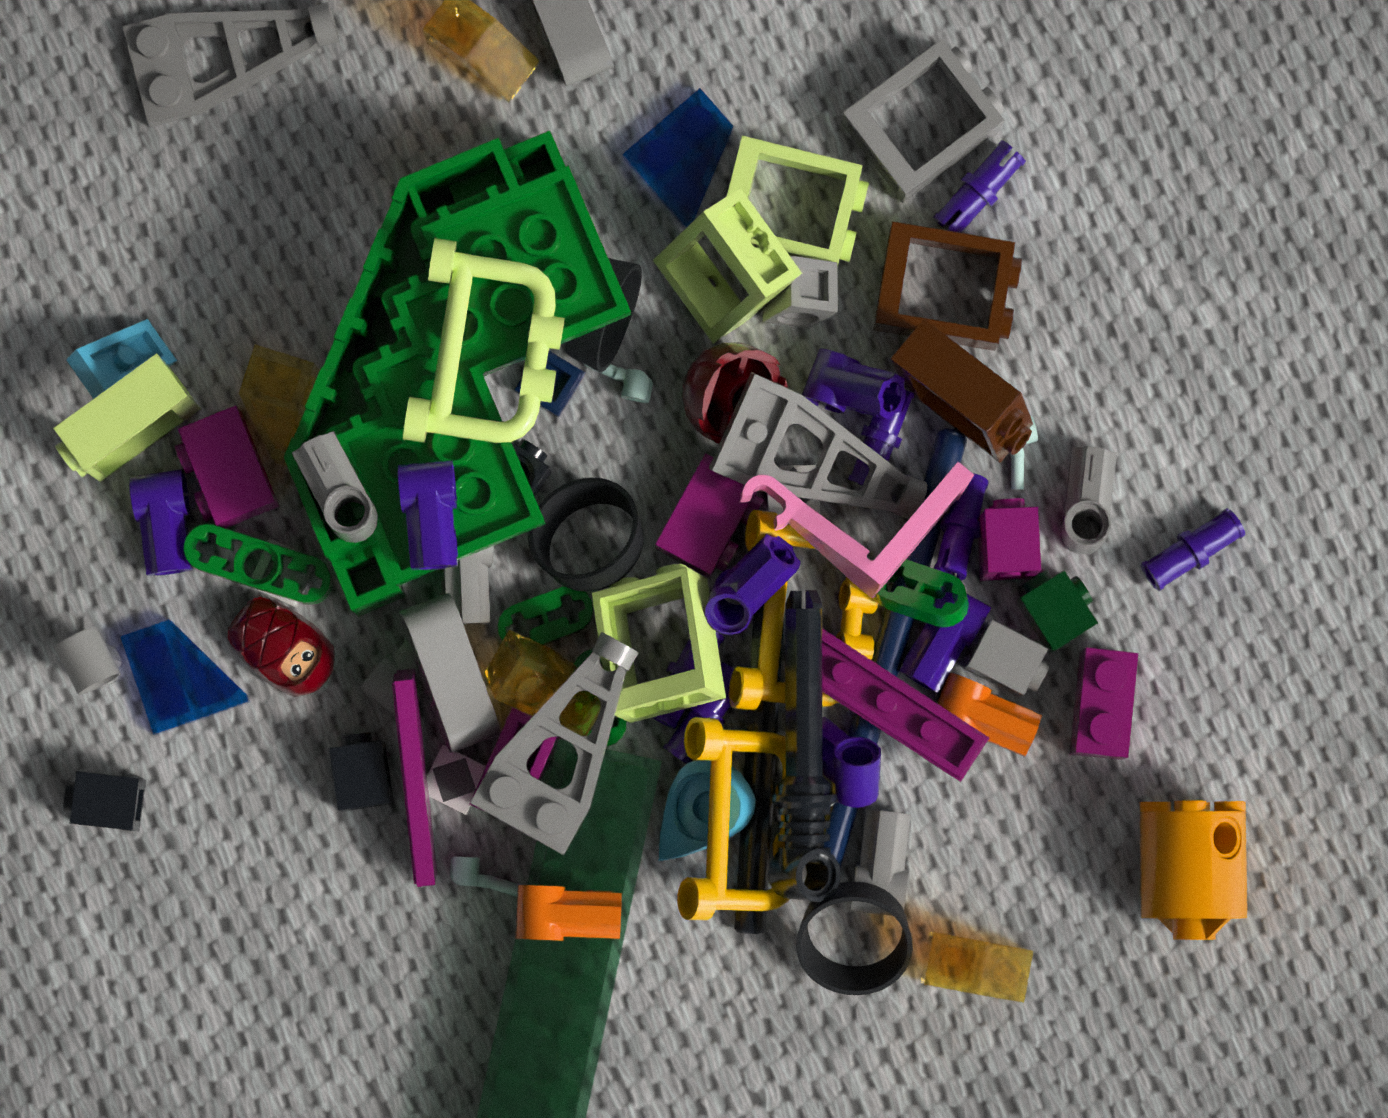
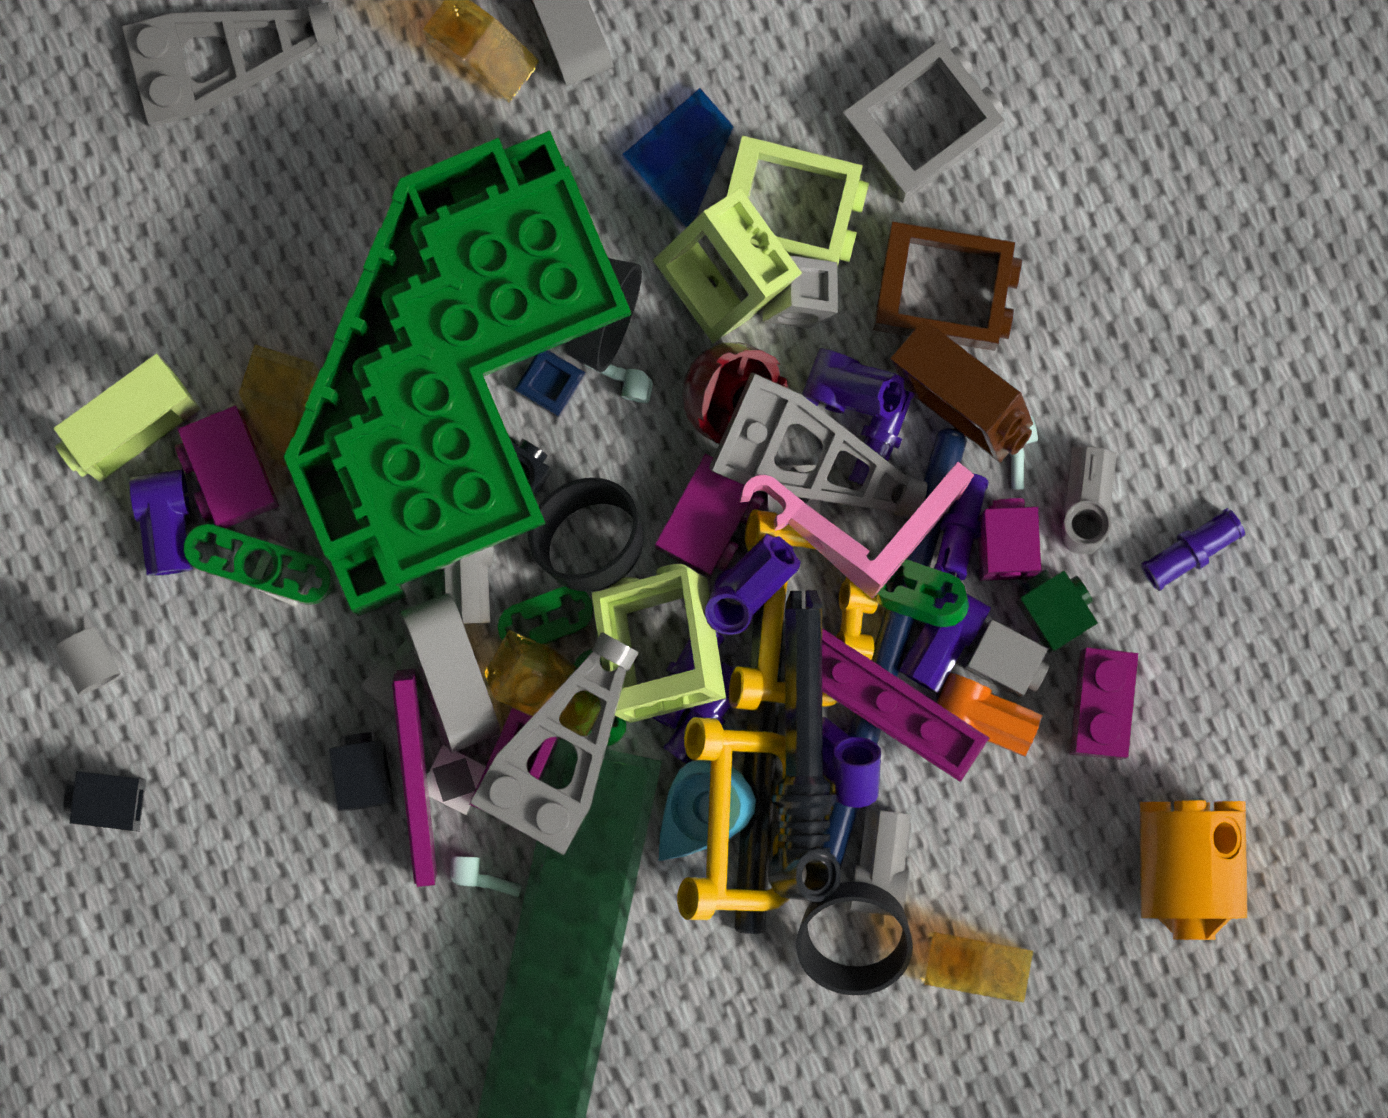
(116, 355): medium azure slope -> none
(177, 678): clear blue wing -> none
(282, 646): dark red piece -> none
(335, 484): light grey piece -> none
(428, 500): dark purple piece -> none
(544, 333): yellowish green bar -> none
(559, 913): orange piece -> none
(979, 188): dark purple pin -> none

